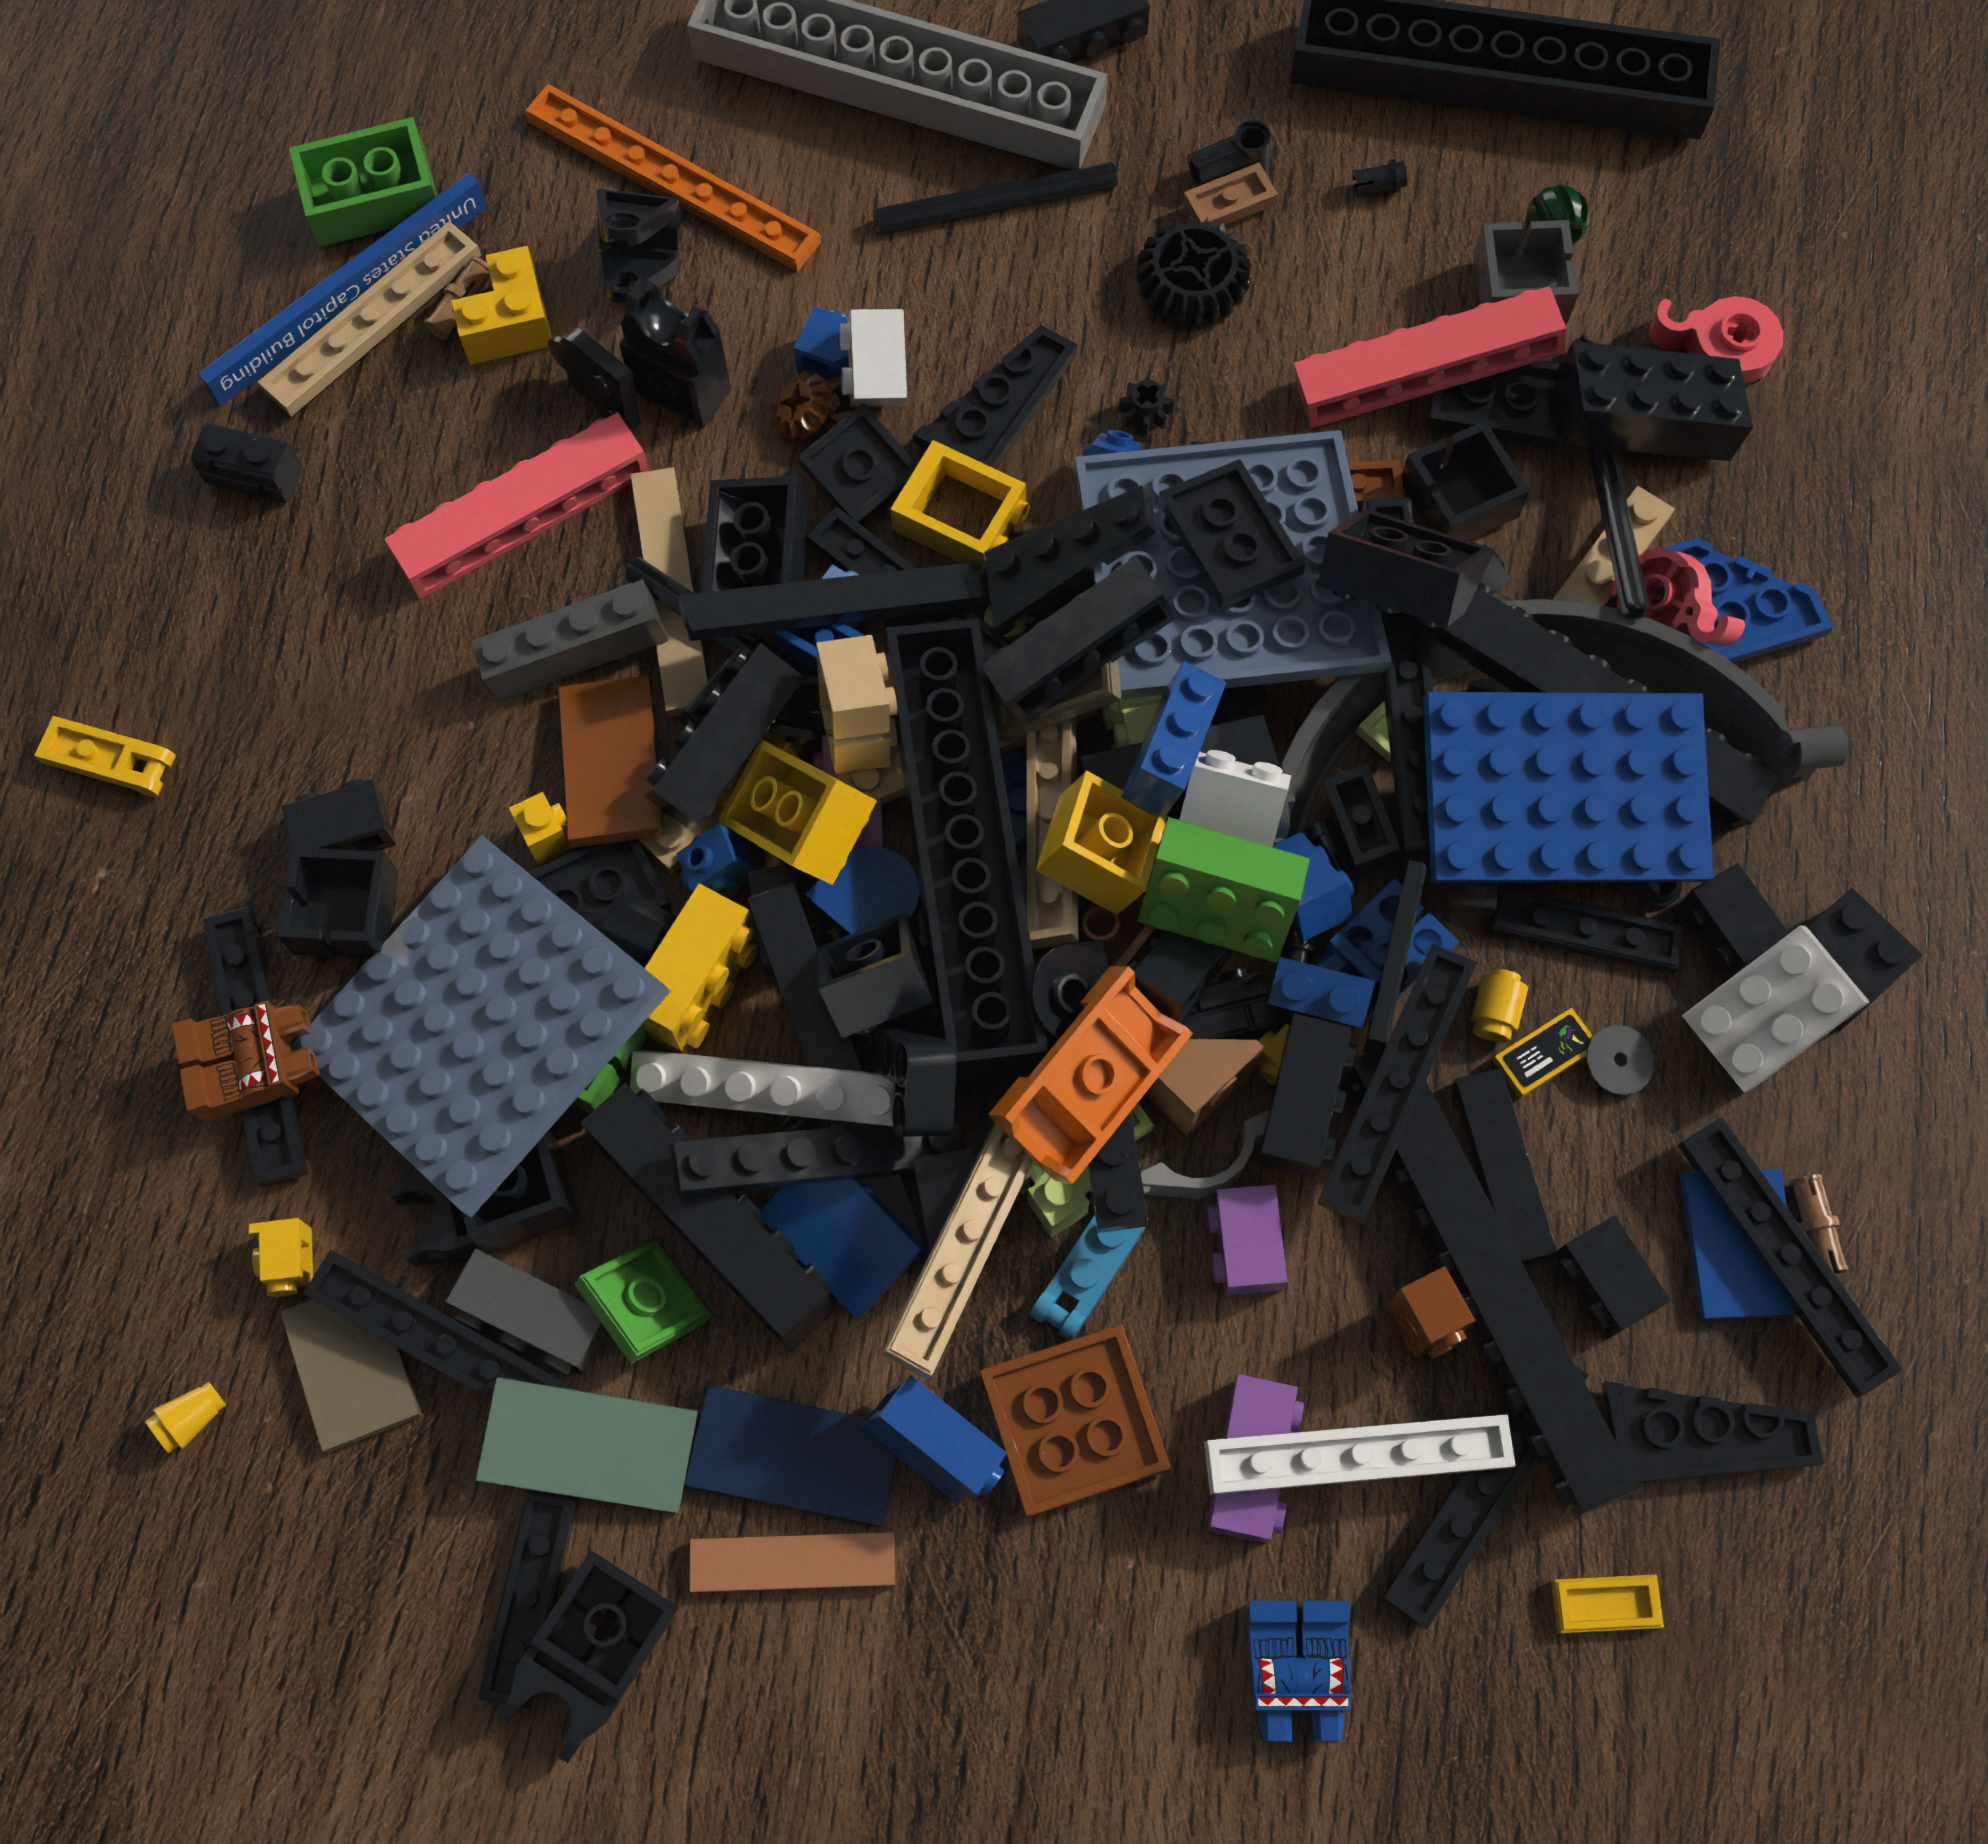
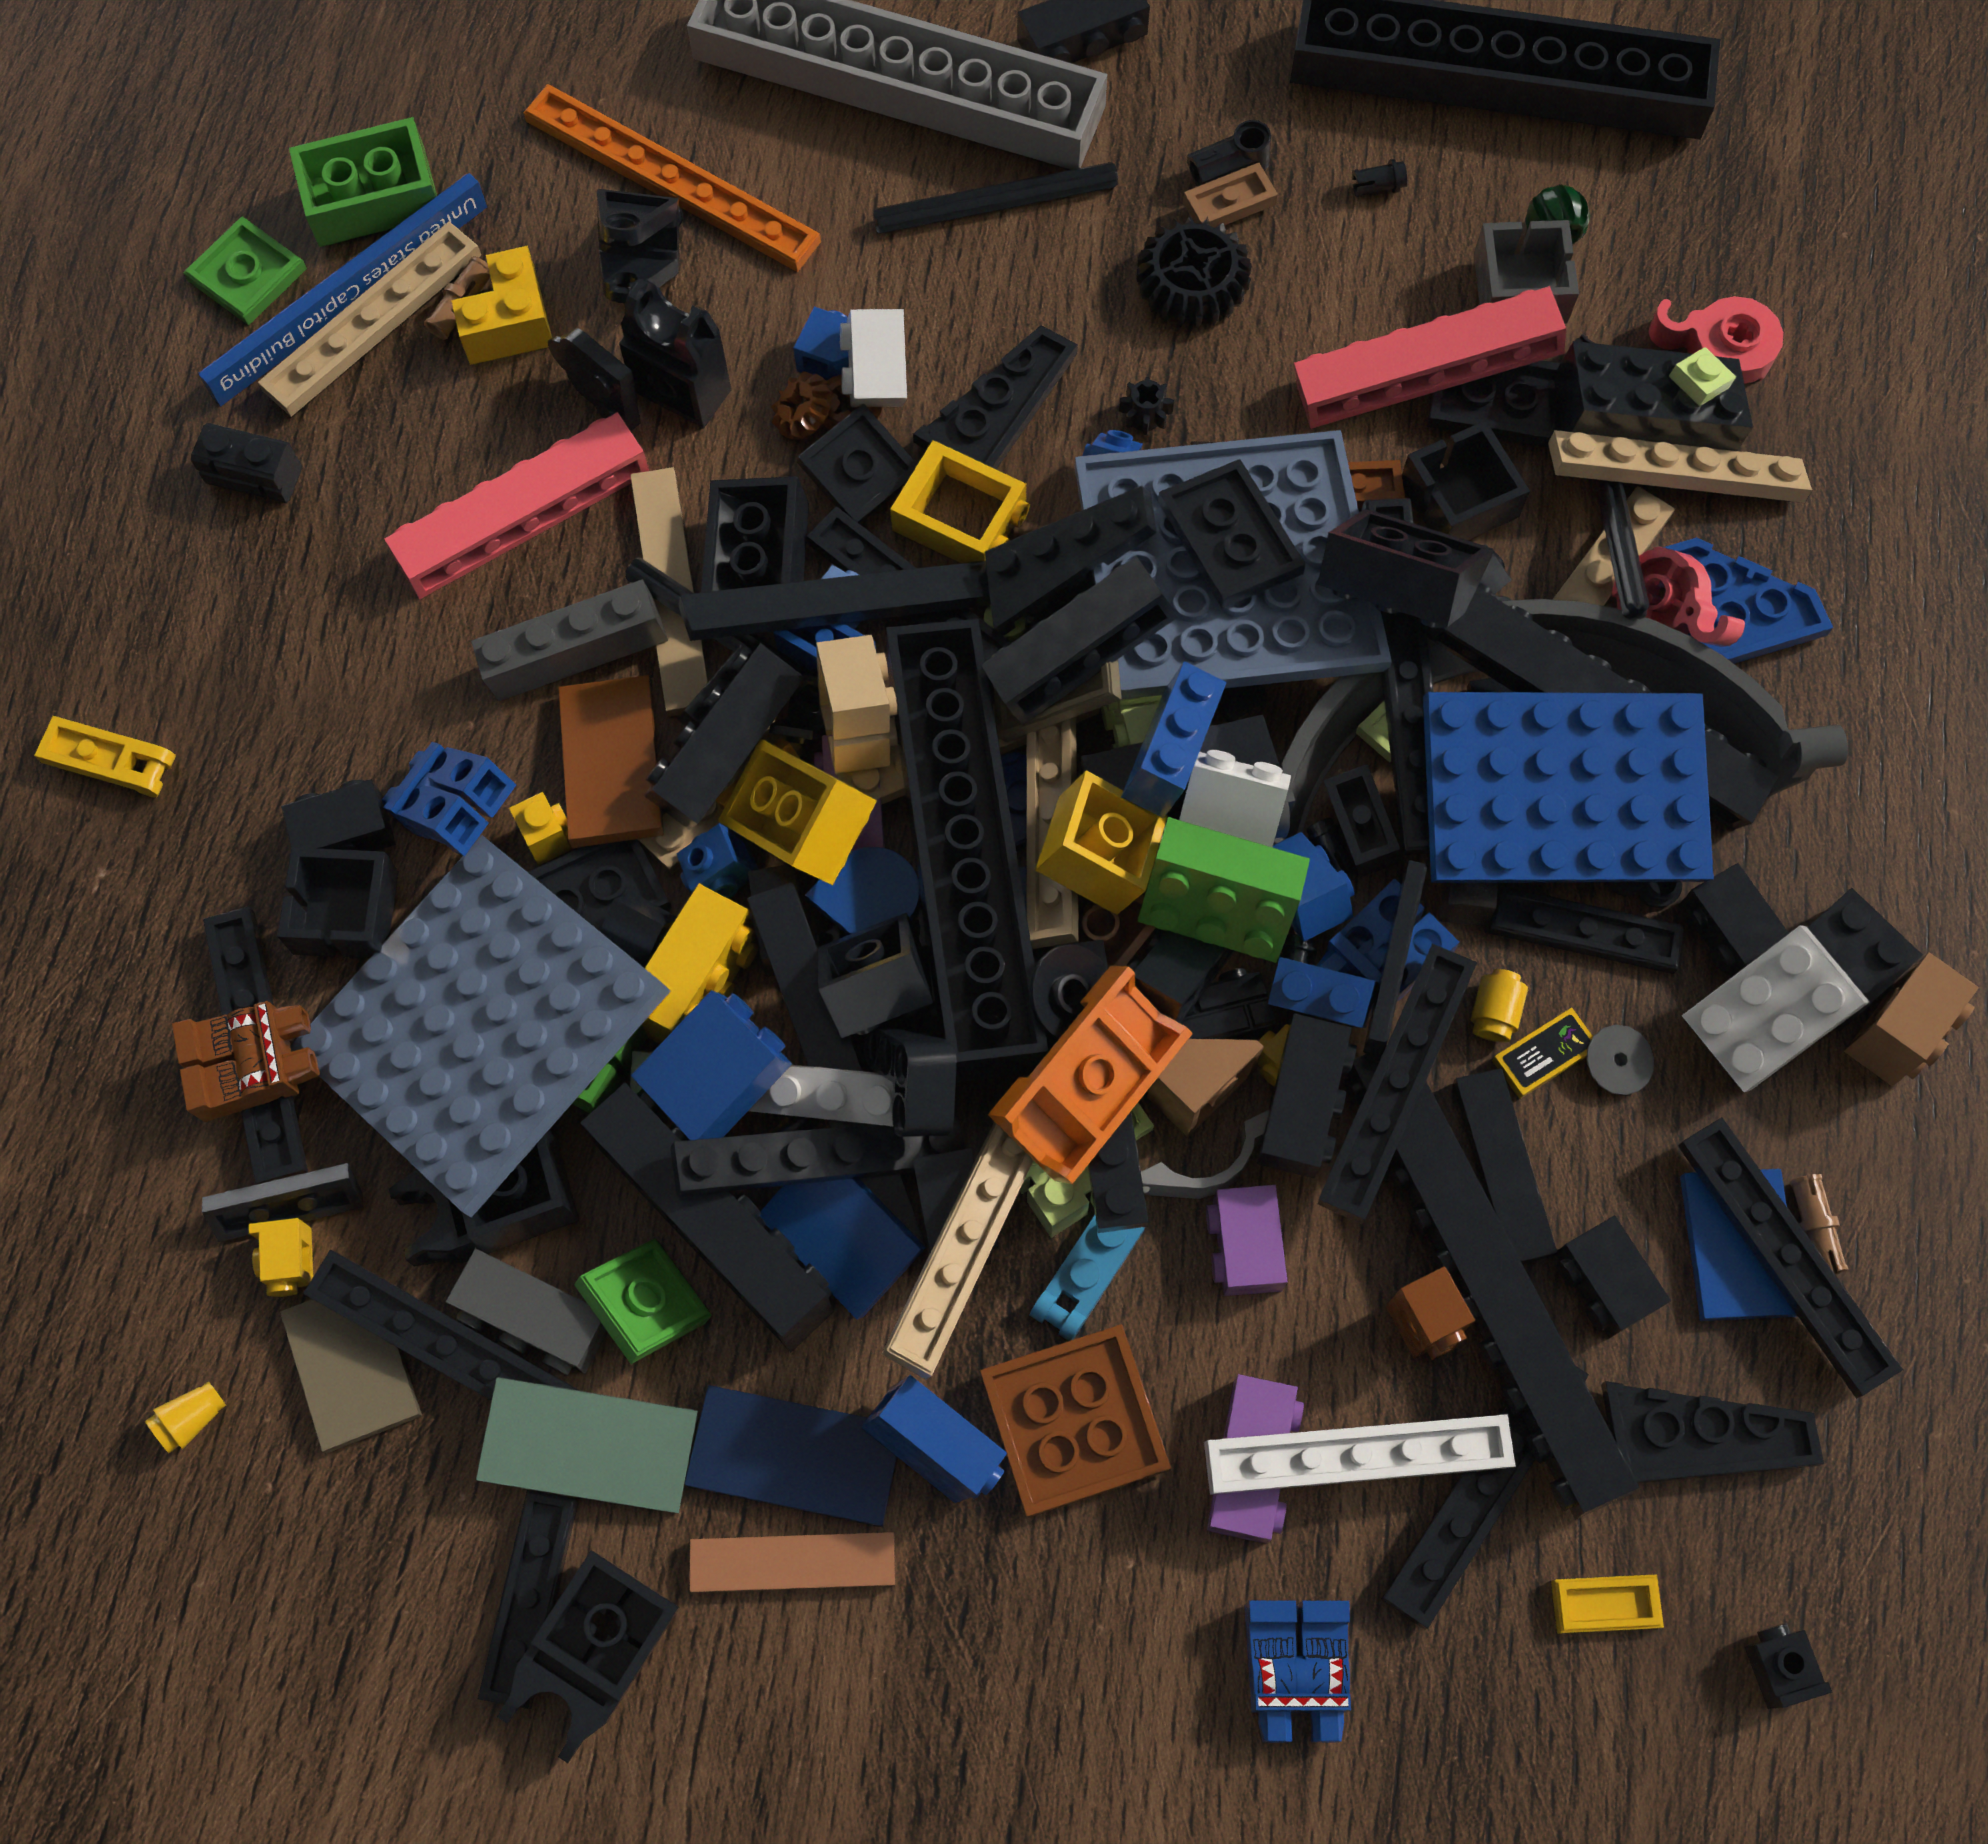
(245, 270): none -> bright green tile
(298, 1196): none -> black plate
(439, 796): none -> blue hips
(712, 1067): none -> blue brick
(1679, 466): none -> tan plate
(1702, 376): none -> yellowish green plate
(1775, 1682): none -> black brick
(1913, 1021): none -> medium nougat brick

